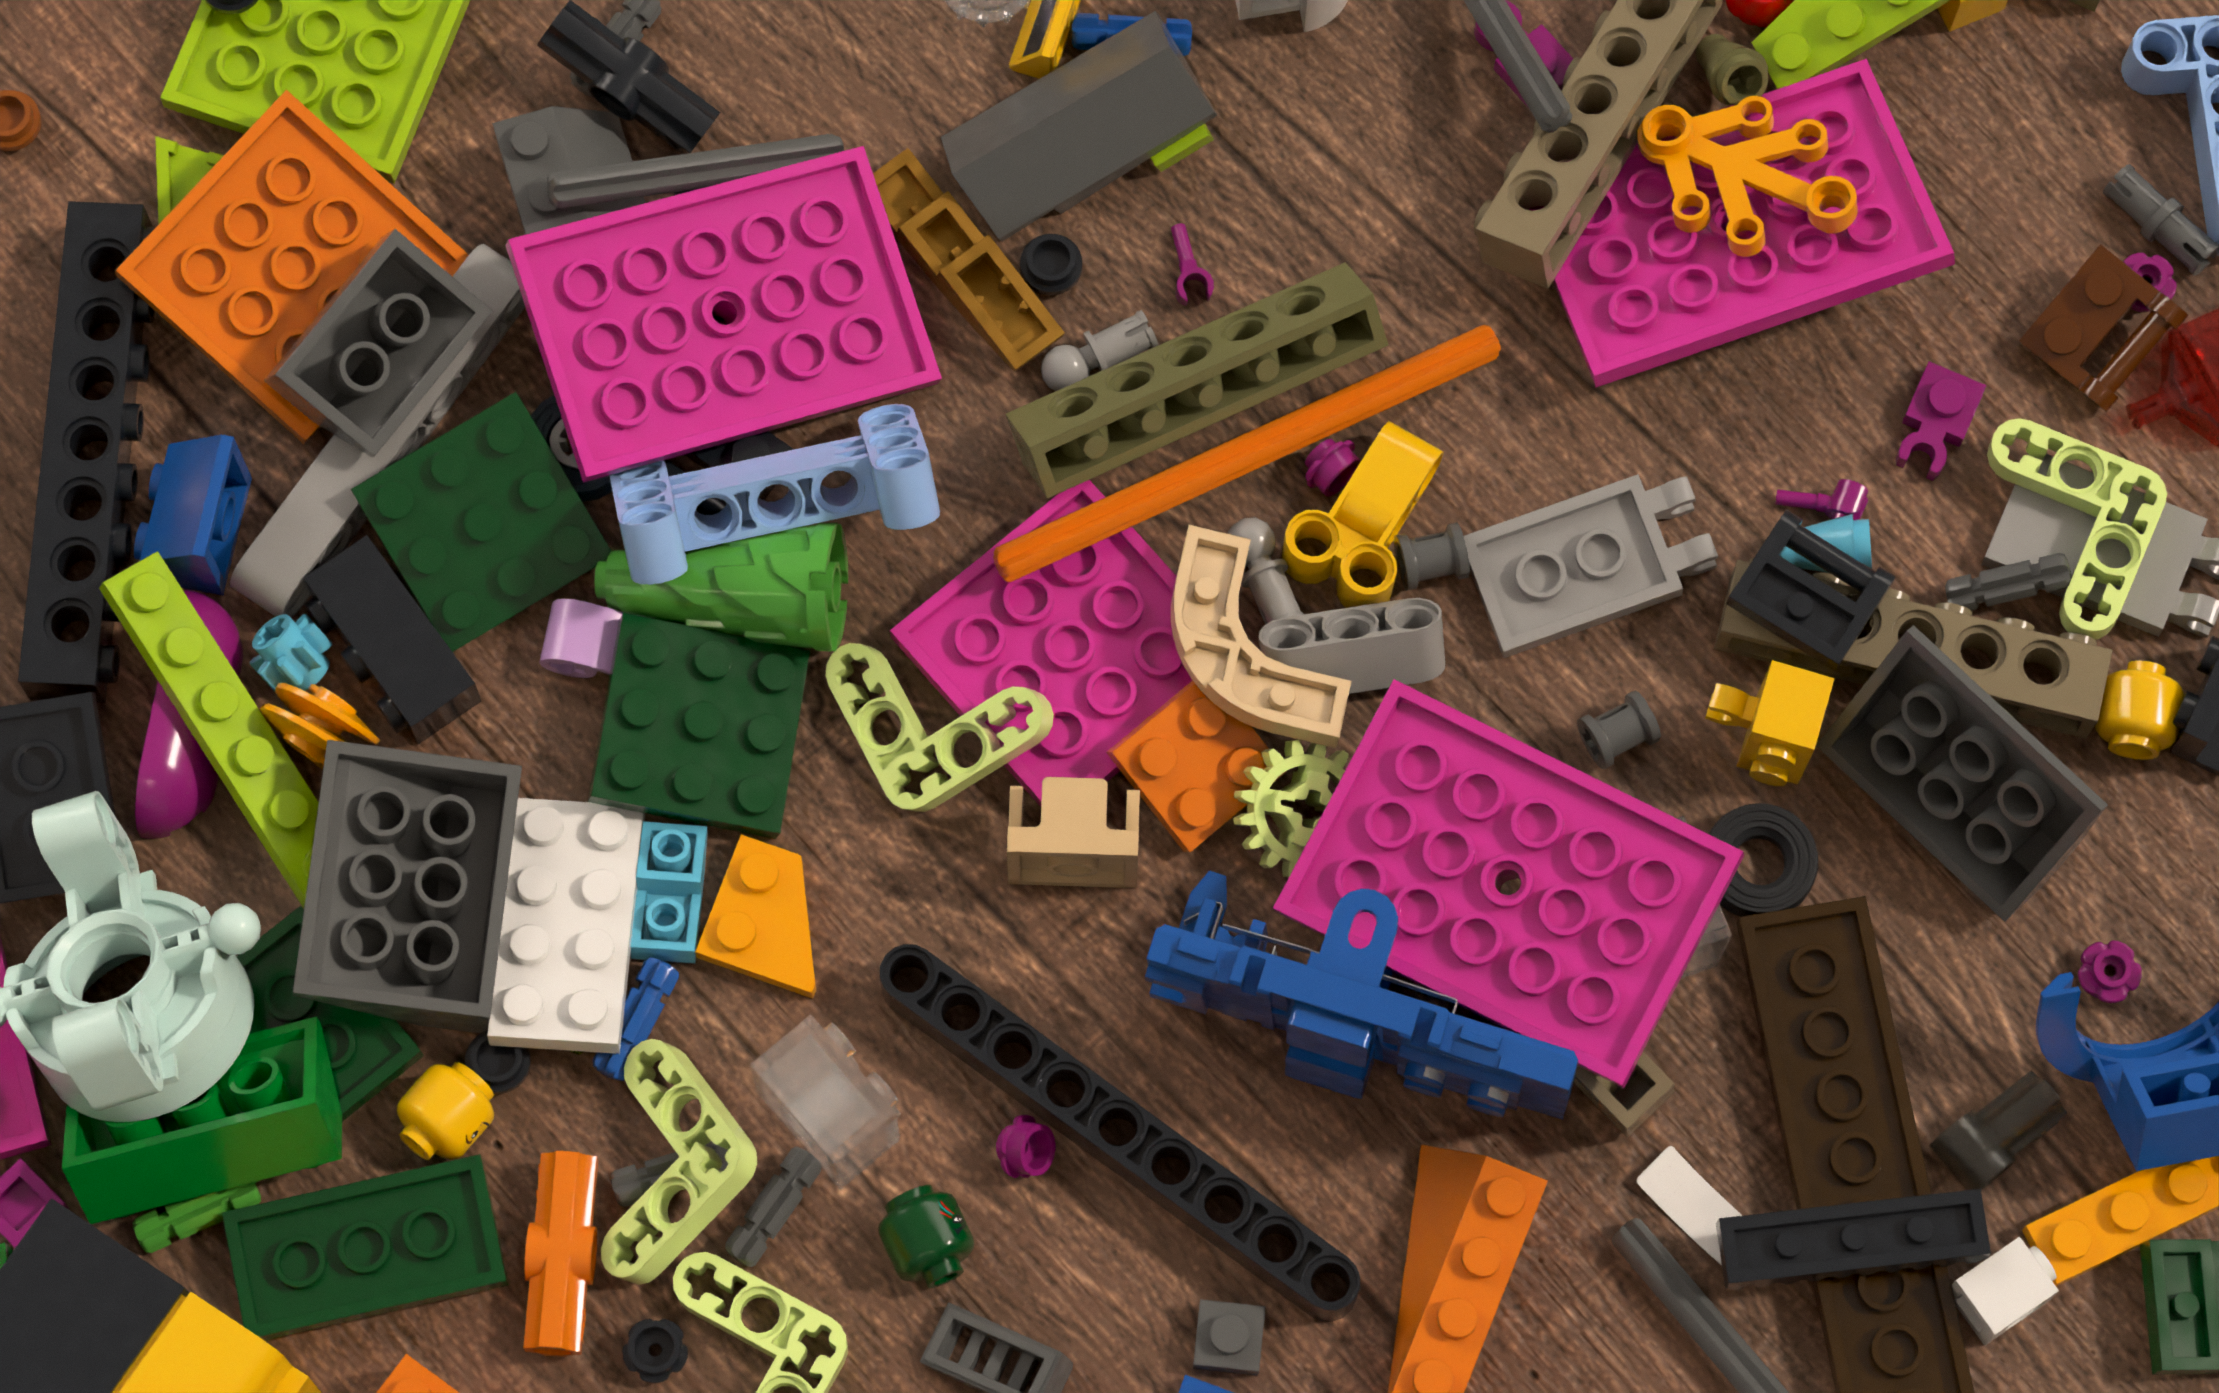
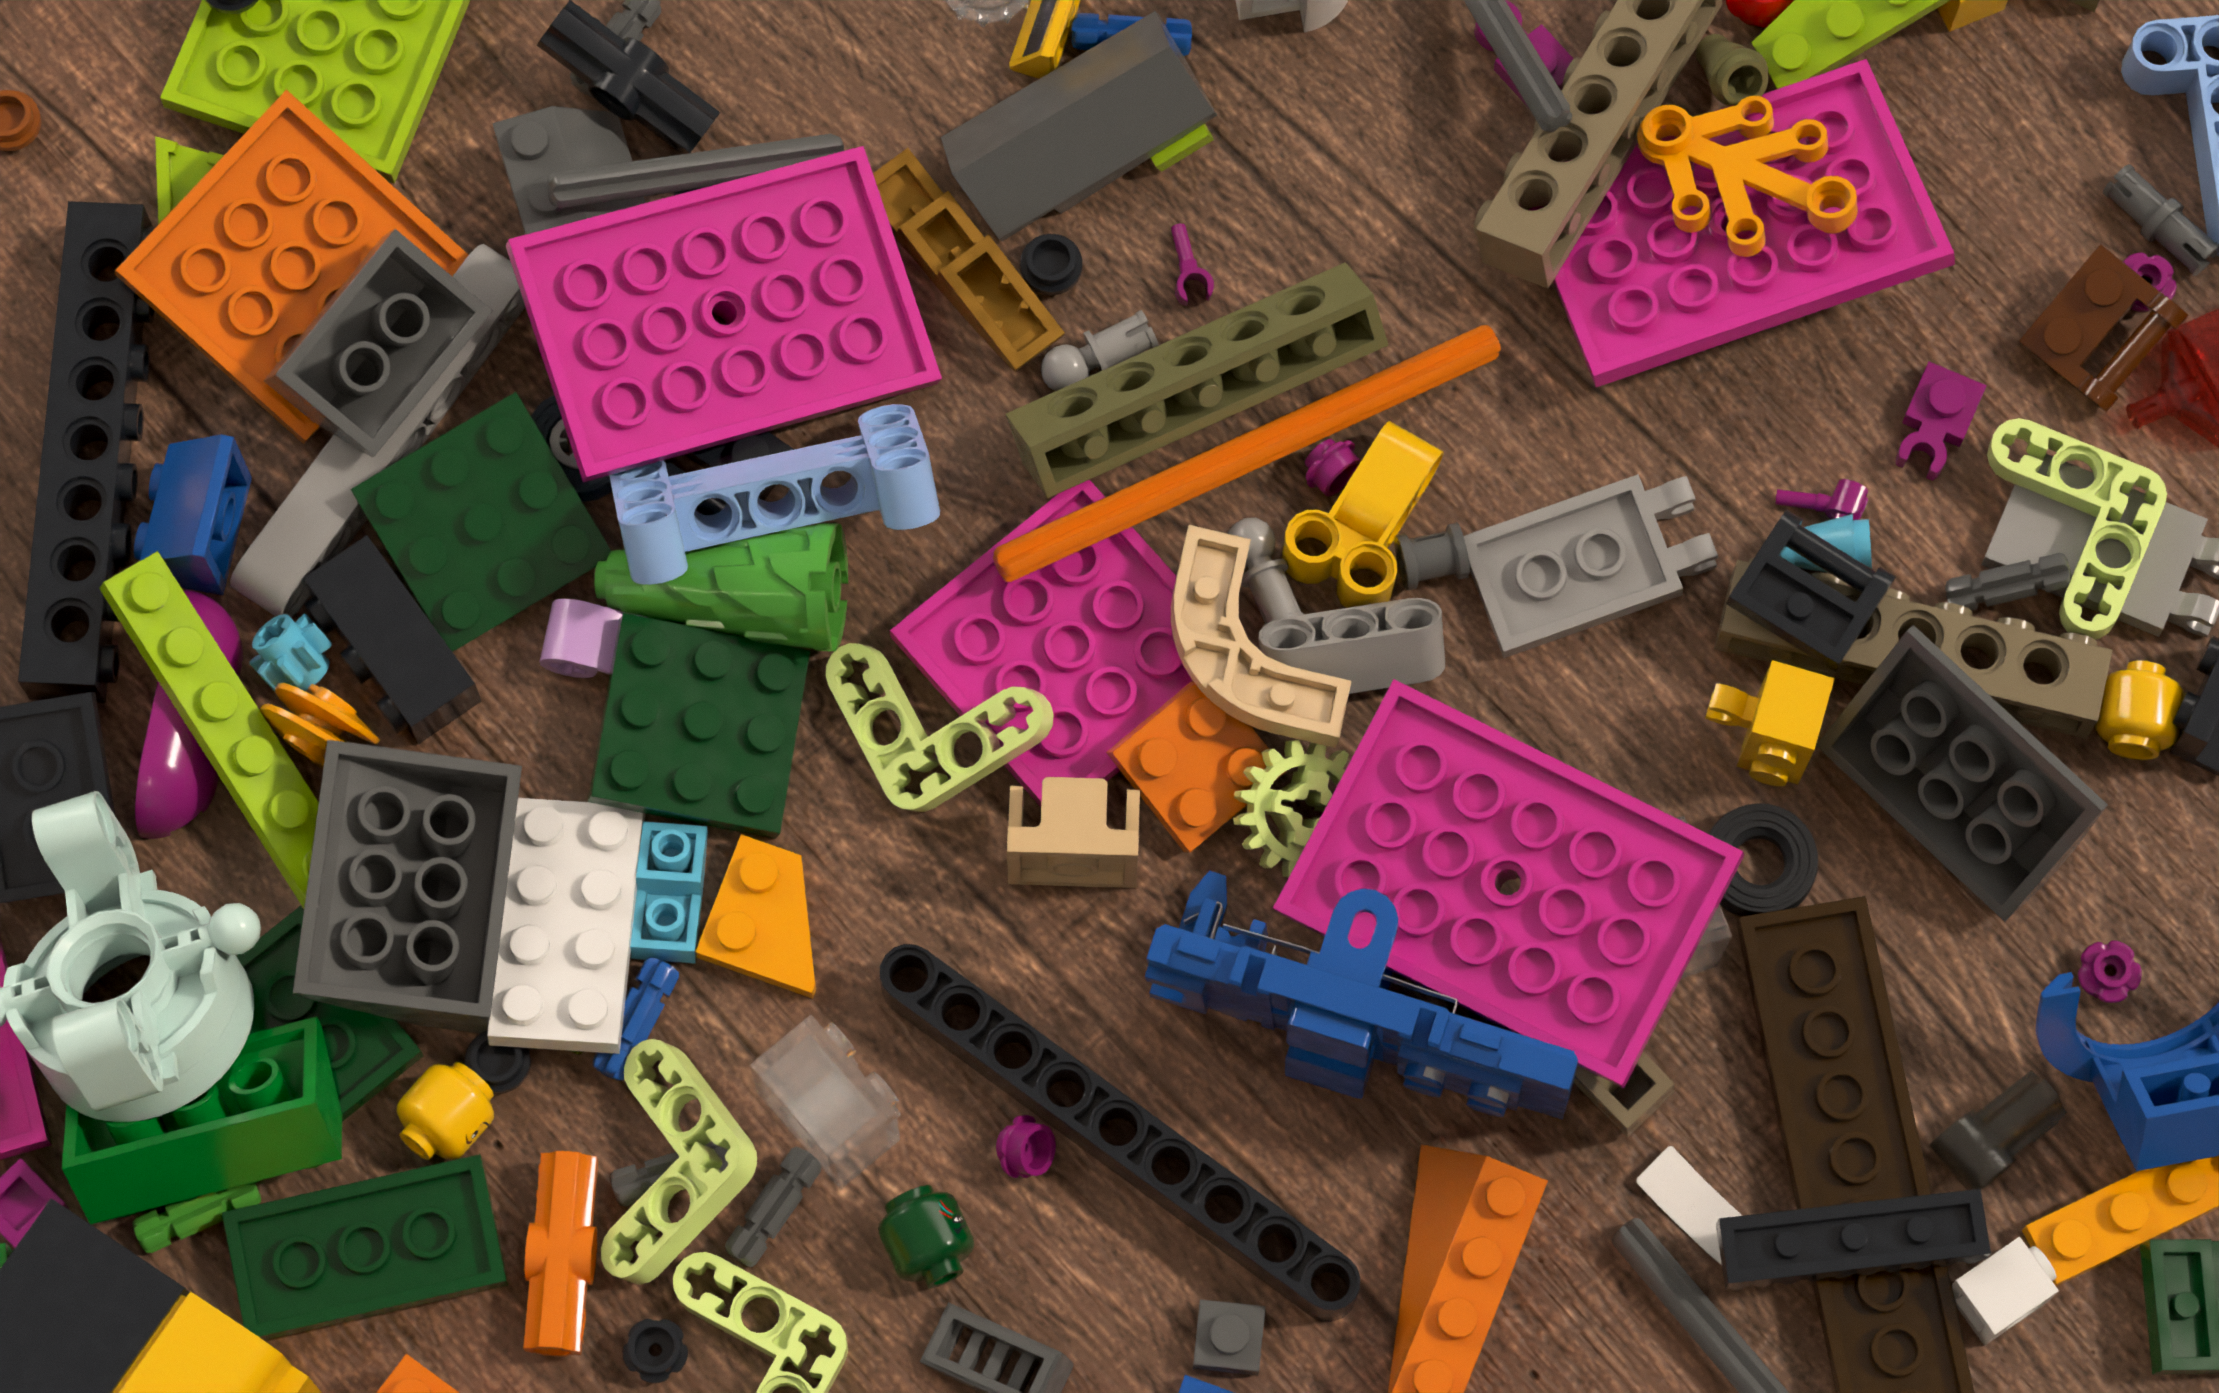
(1619, 729): dark grey bush -> none

